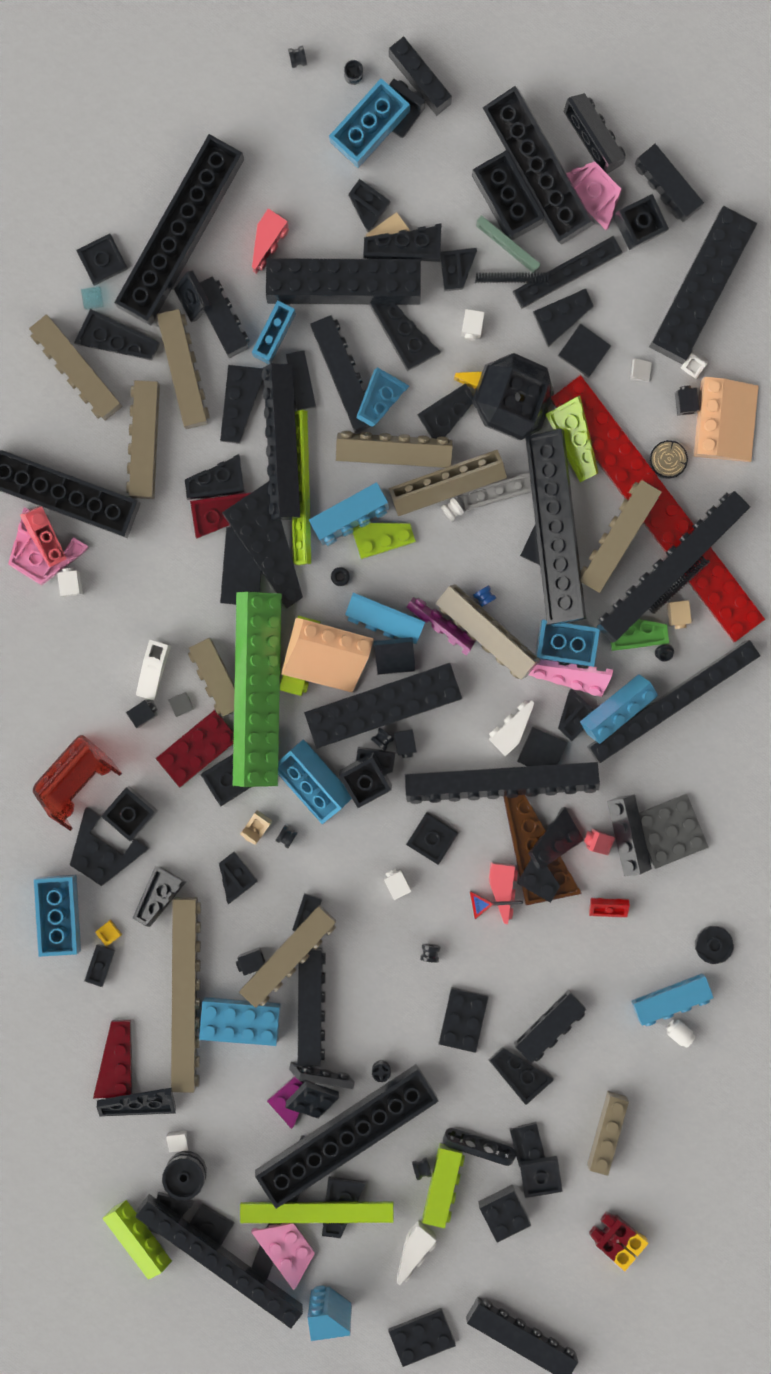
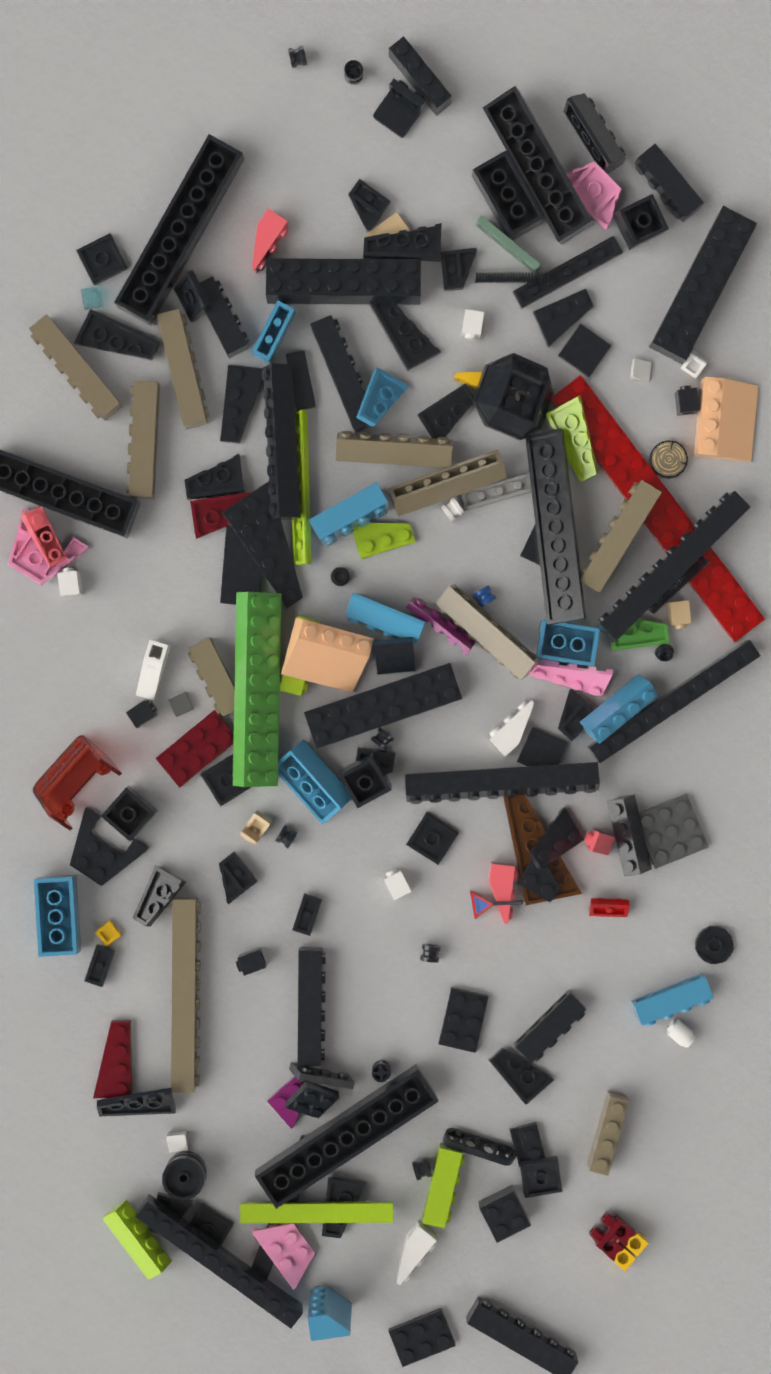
(239, 1022): dark azure brick -> none
(288, 955): dark tan brick -> none
(369, 123): dark azure brick -> none
(405, 743): black brick -> none

